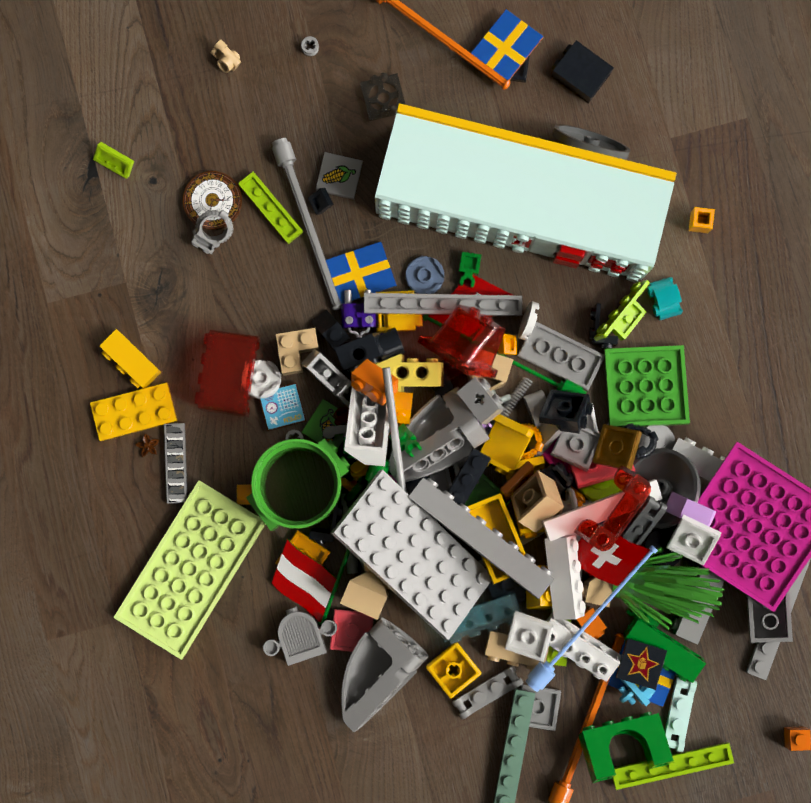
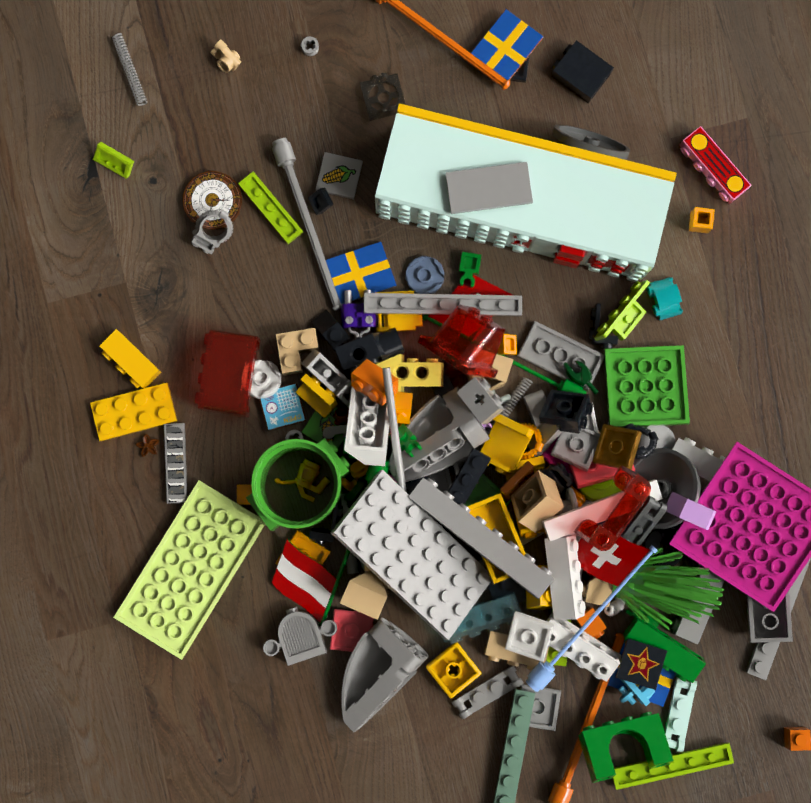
(130, 72): none -> light grey piece
(306, 476): none -> light orange piece
(316, 396): none -> yellow bracket
(489, 188): none -> light grey tile
(528, 320): white tile -> none
(583, 377): none -> dark green hand
(615, 607): none -> white arm
(693, 540): white tile -> none
(714, 165): none -> brick

